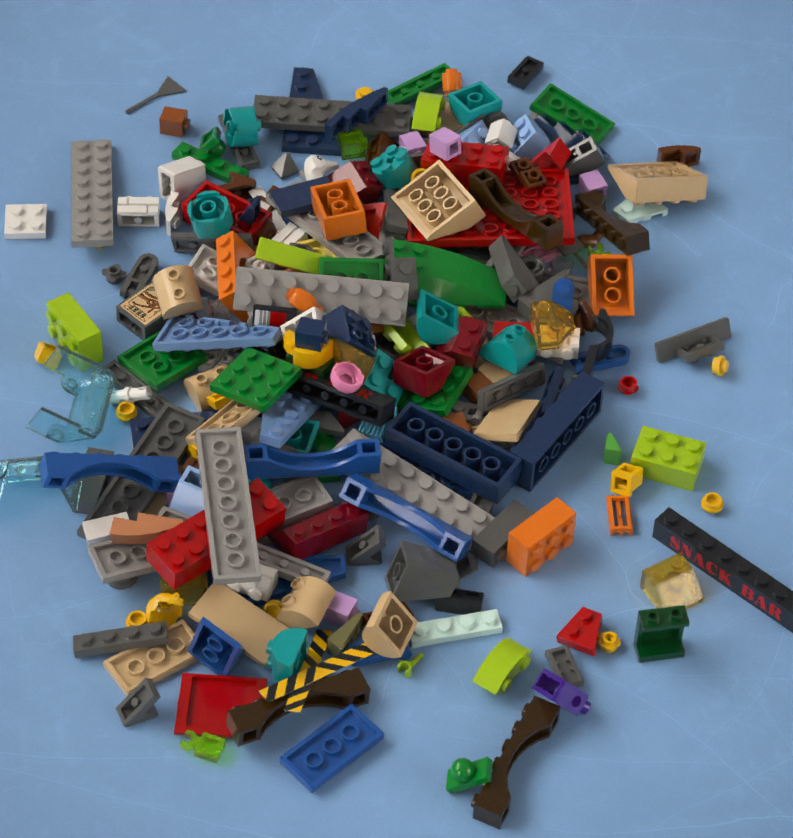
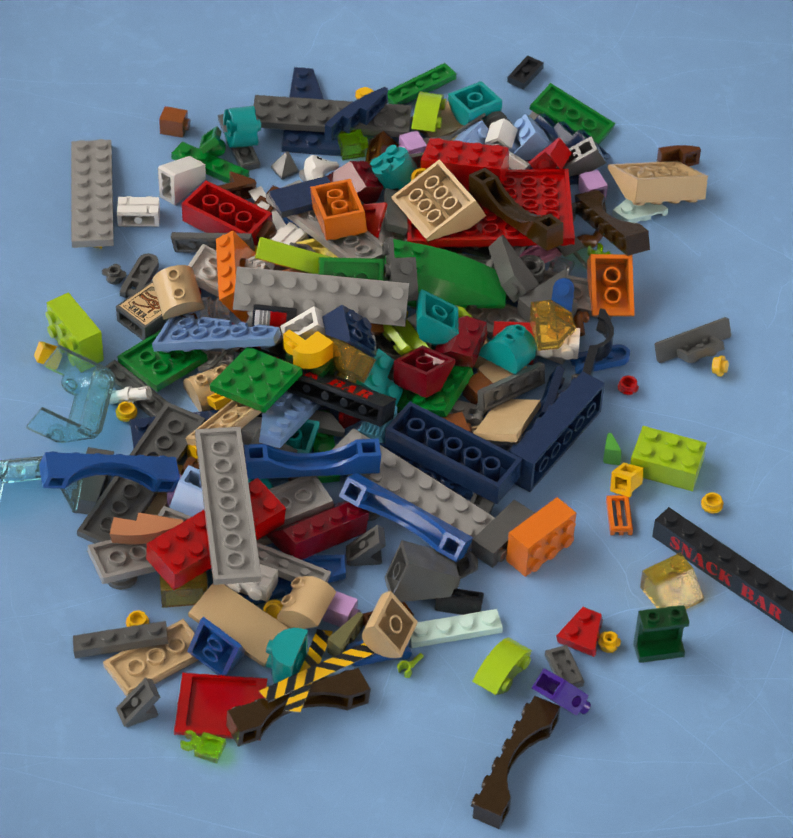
(25, 221): white plate -> none
(99, 529): white tile -> none
(164, 608): yellow hair -> none
(169, 87): dark grey piece -> none
(172, 211): white slope -> none
(210, 215): teal brick -> none
(251, 211): dark blue slope -> none
(301, 299): orange plant -> none
(311, 334): dark blue brick -> none
(331, 748): blue plate -> none
(346, 377): bright pink hair -> none
(445, 143): lavender brick -> none
(451, 81): orange brick -> none
(468, 774): green tile -> none
(526, 173): reddish brown slope -> none
(588, 317): reddish brown arm -> none

